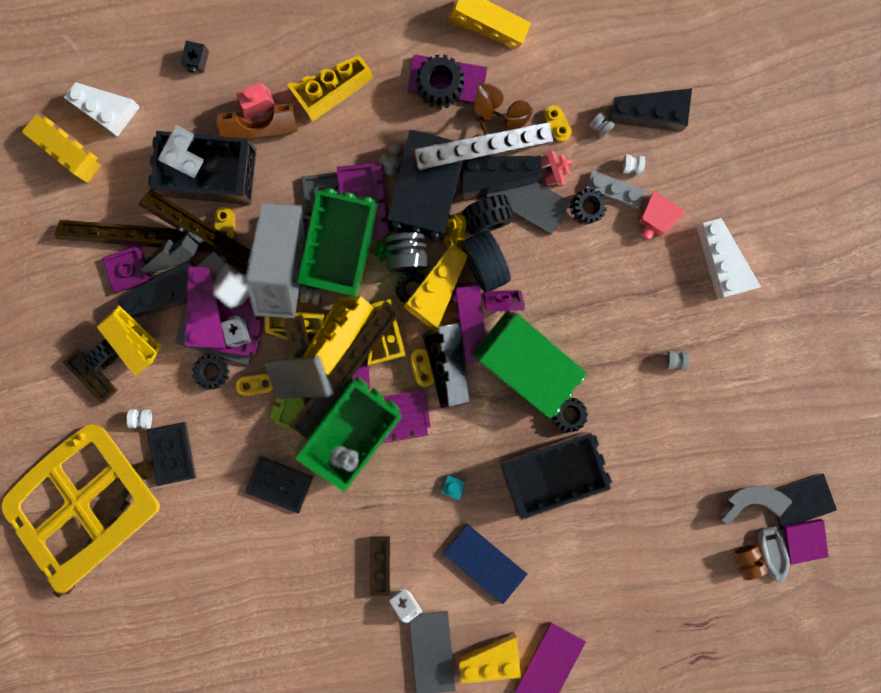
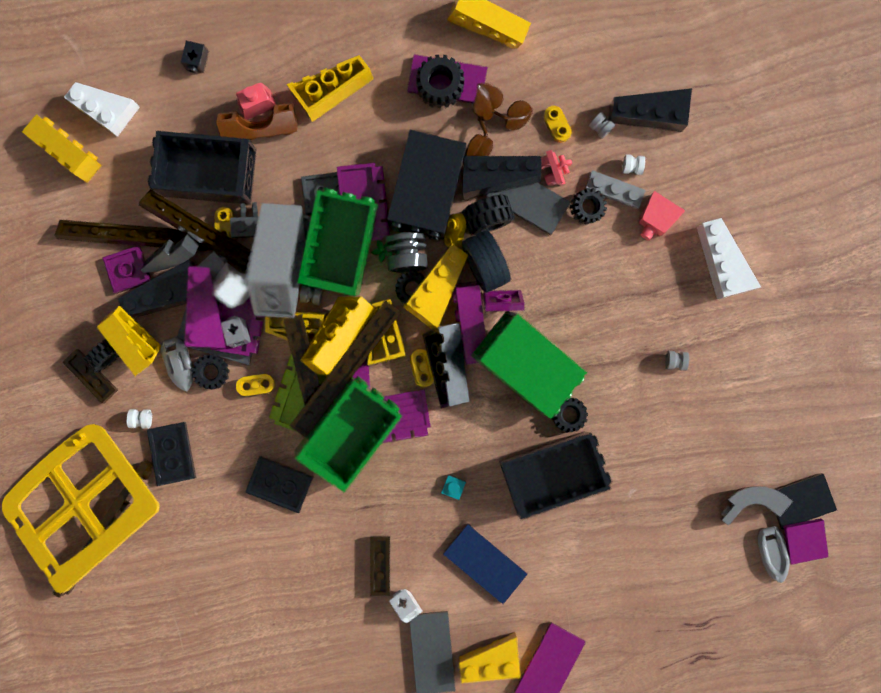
(175, 152): light grey plate -> none
(177, 363): none -> light grey piece
(244, 226): none -> dark grey hinge
(298, 377): dark grey tile -> none
(347, 458): light grey wheel -> none
(392, 163): light grey animal -> none
(481, 146): plate -> none
(750, 562): dark orange wheel -> none

